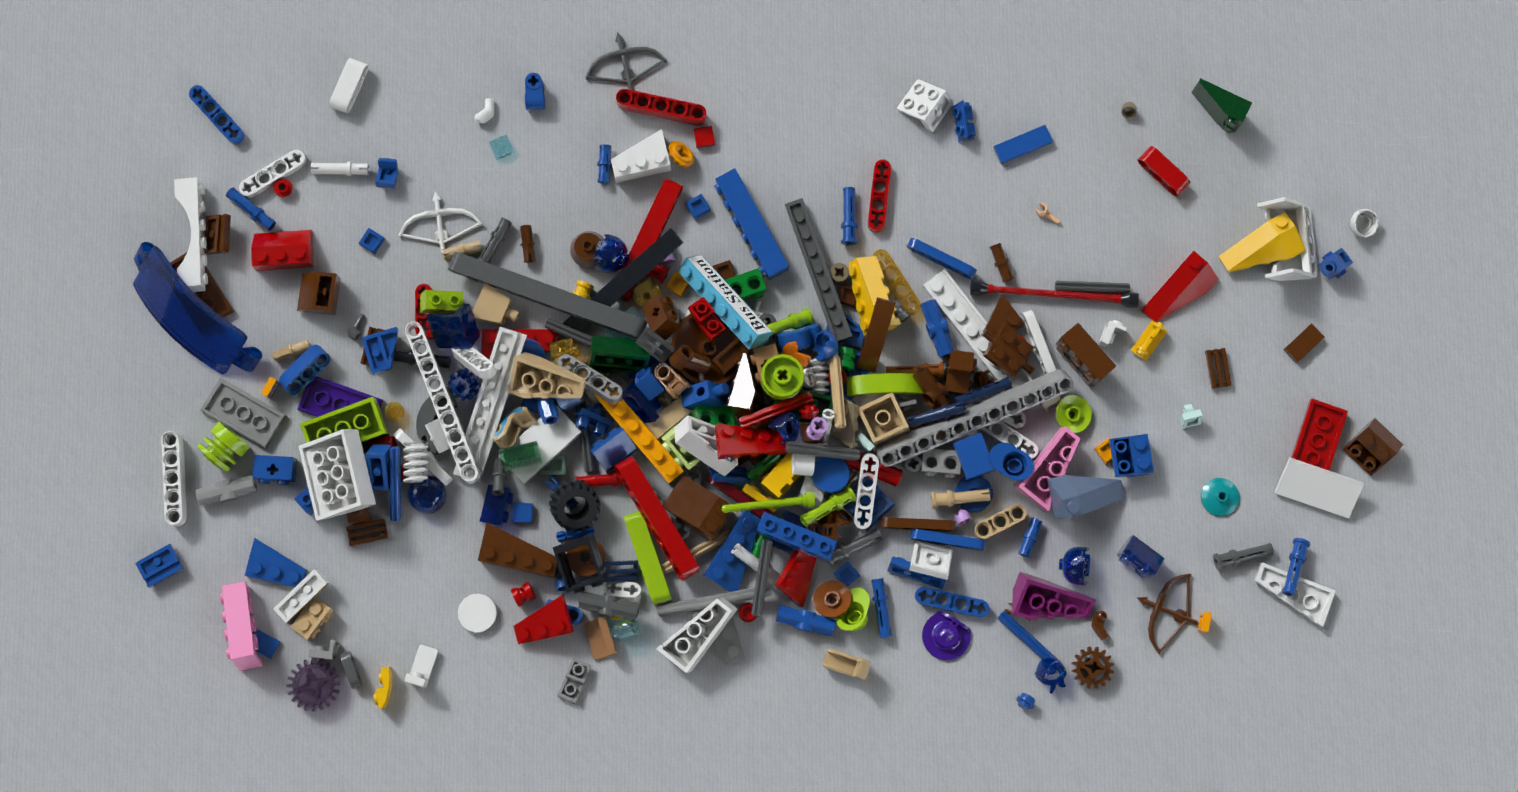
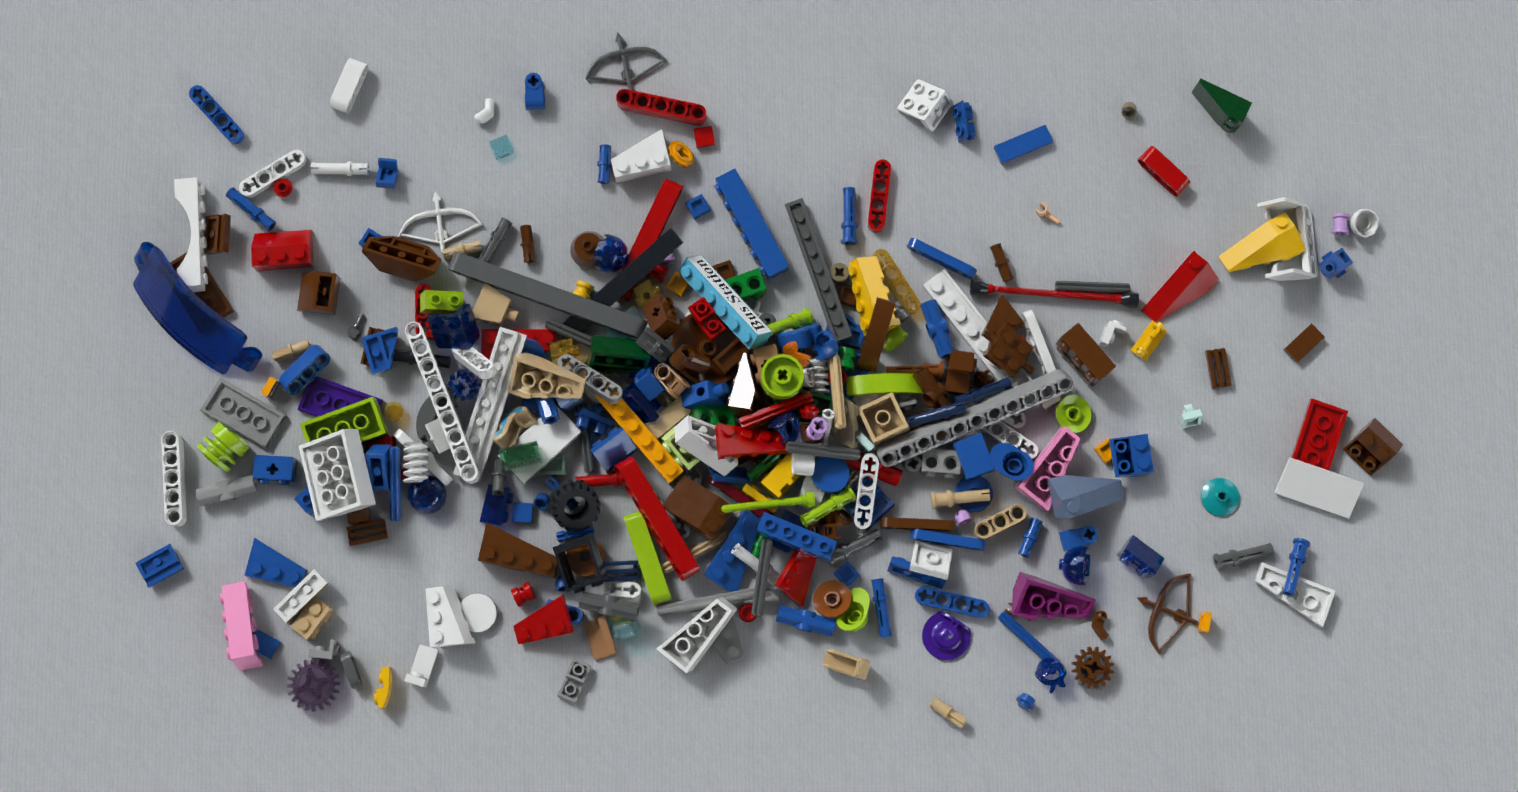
(401, 257): none -> reddish brown wedge
(446, 619): none -> white wedge
(541, 501): none -> blue hinge
(895, 338): none -> lime cone
(947, 712): none -> tan axle
(1075, 537): none -> blue piece
(1341, 224): none -> lavender bush

